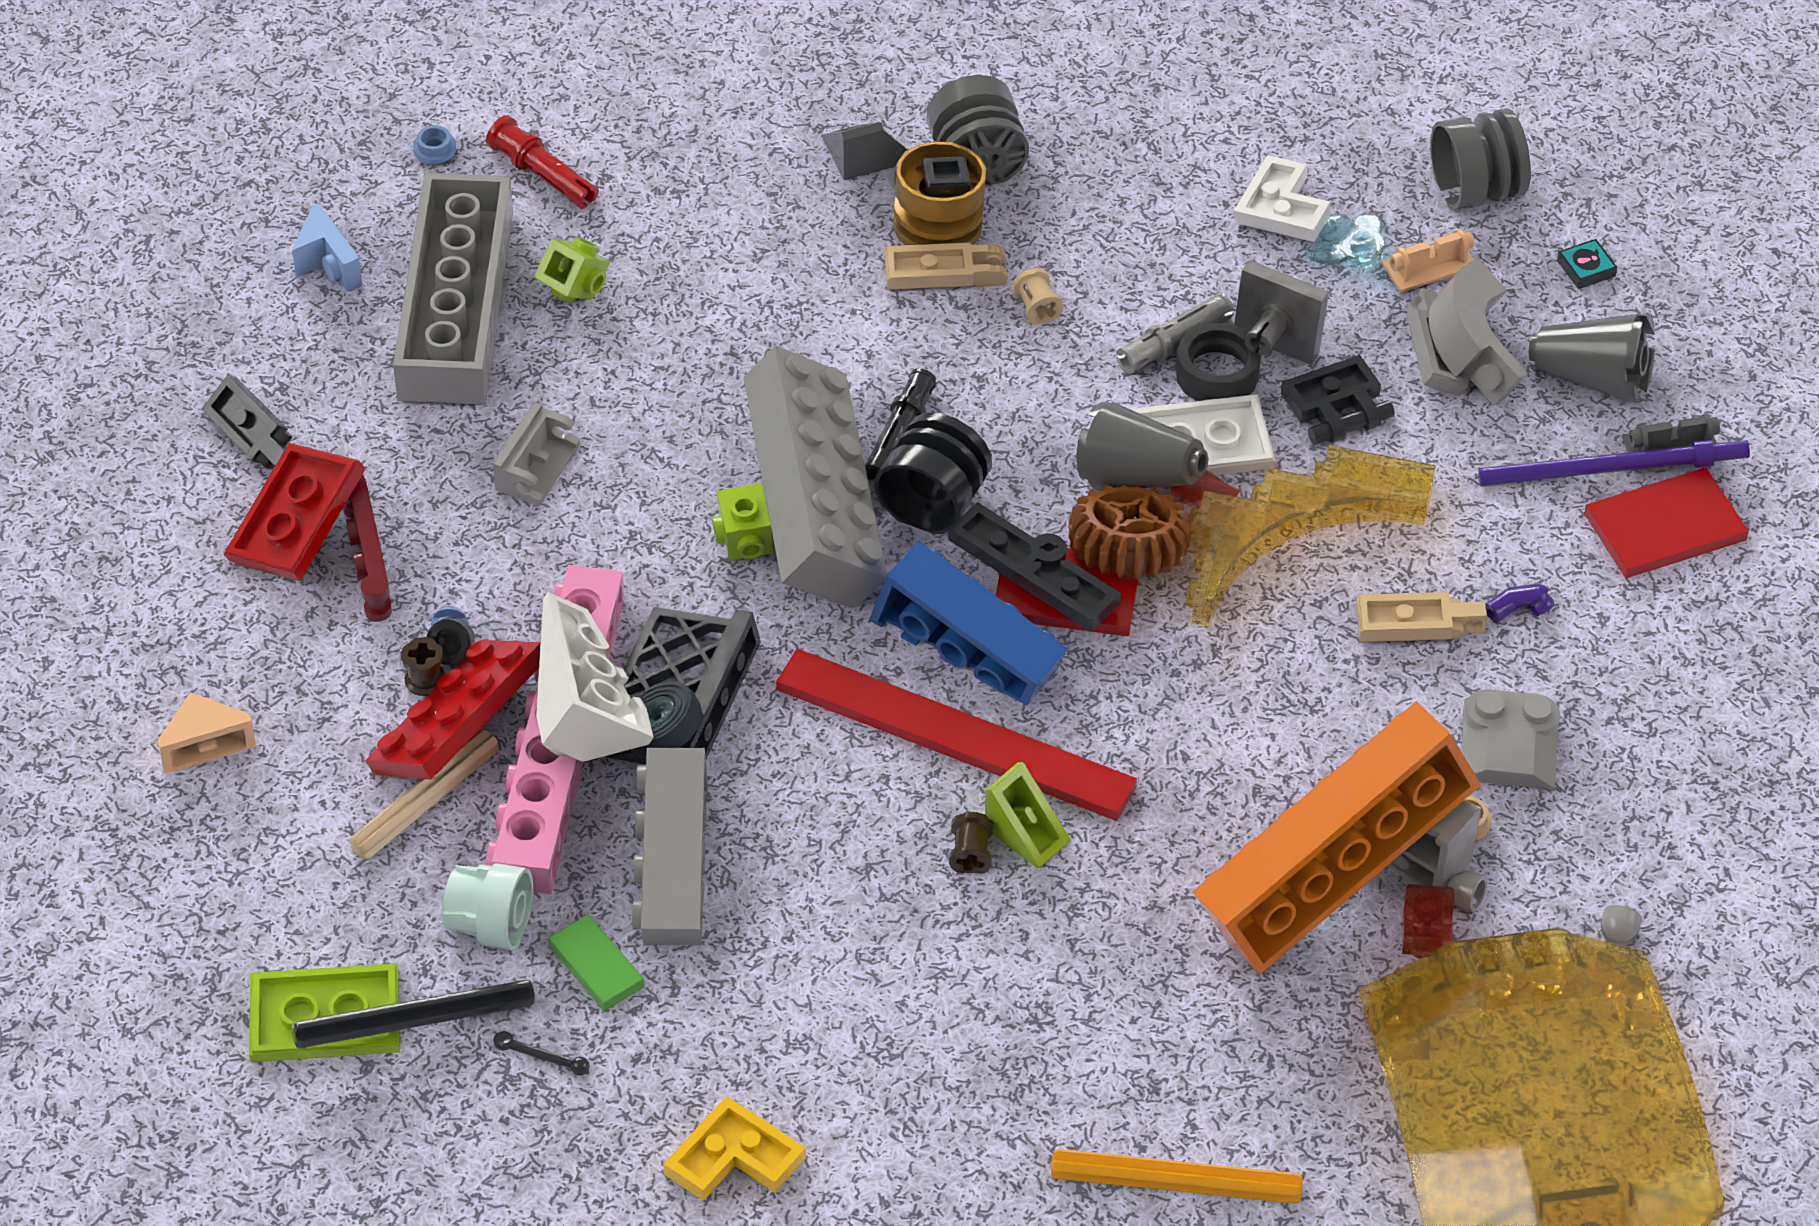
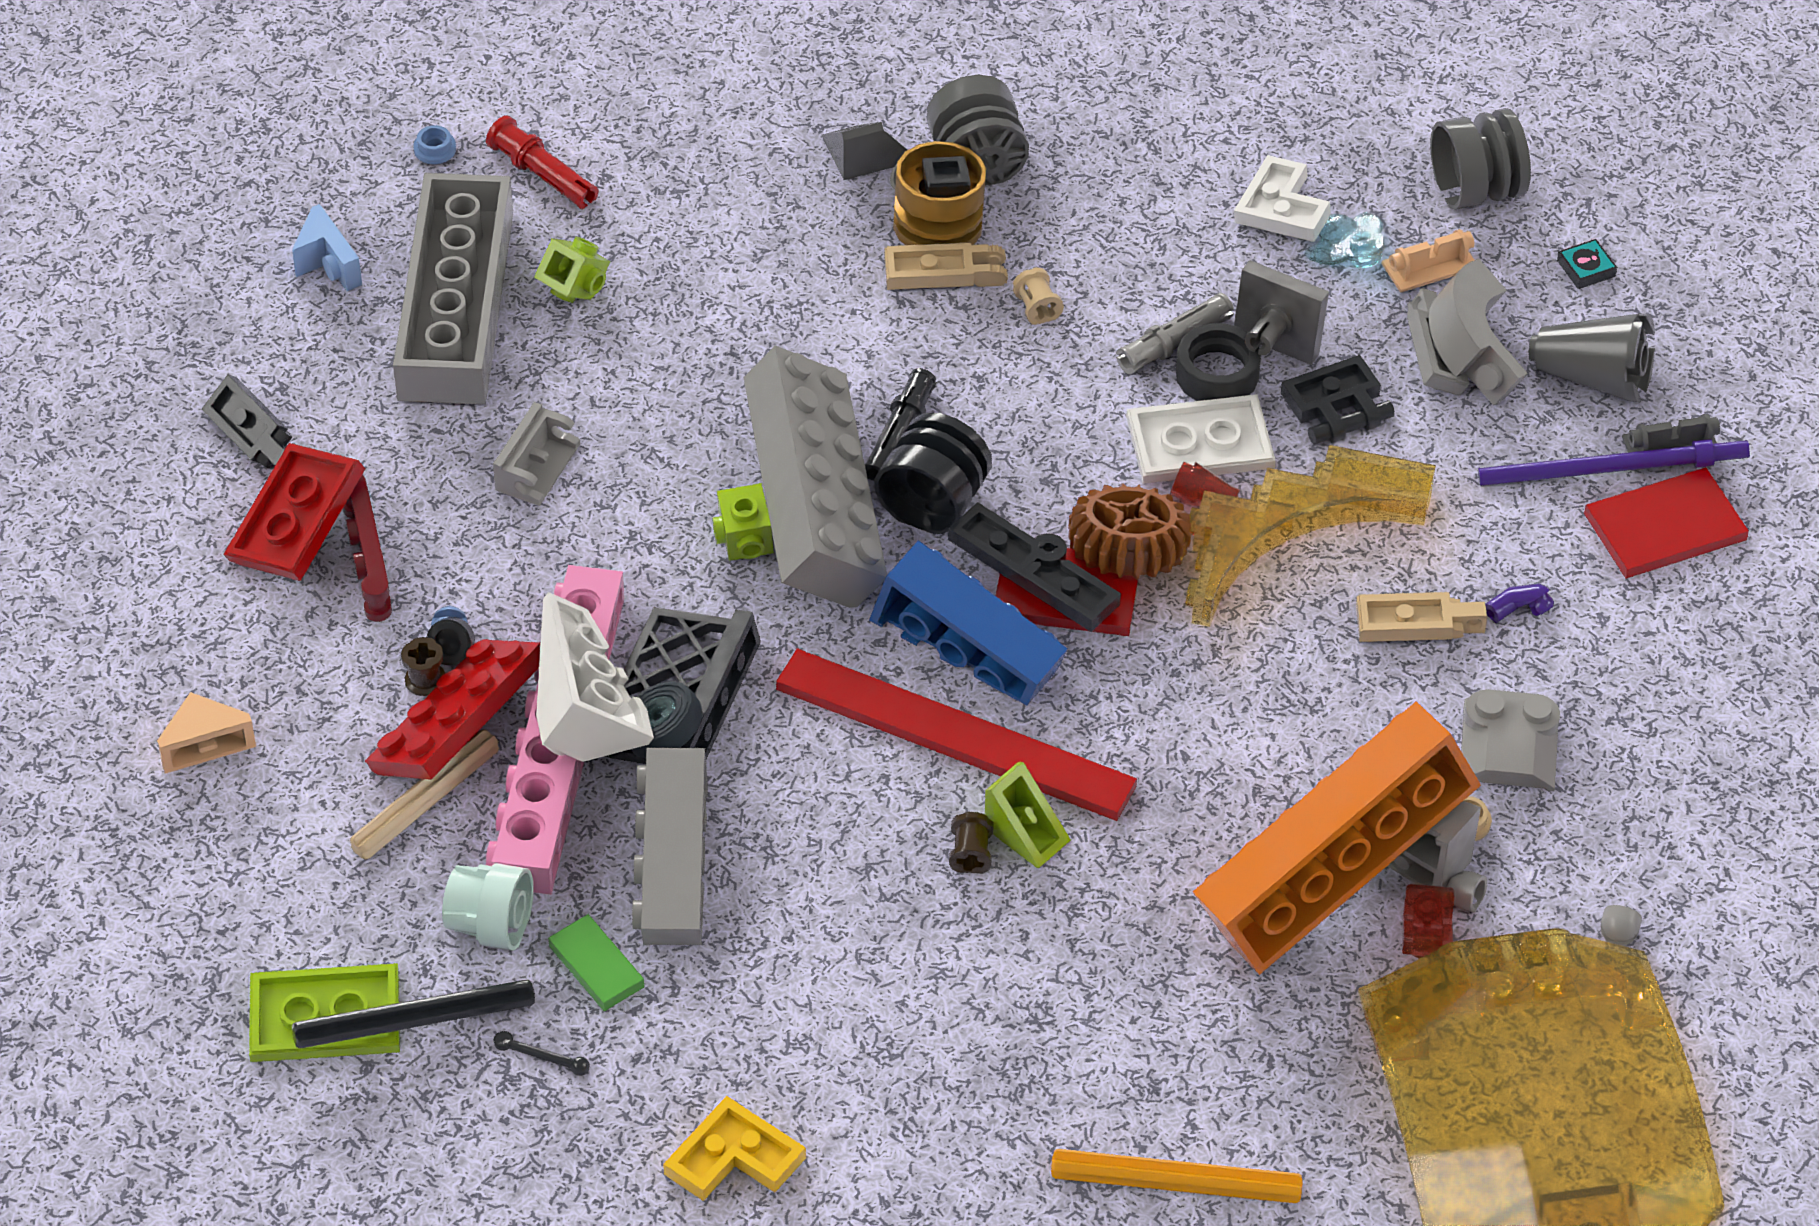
(1136, 451): dark grey cone -> none

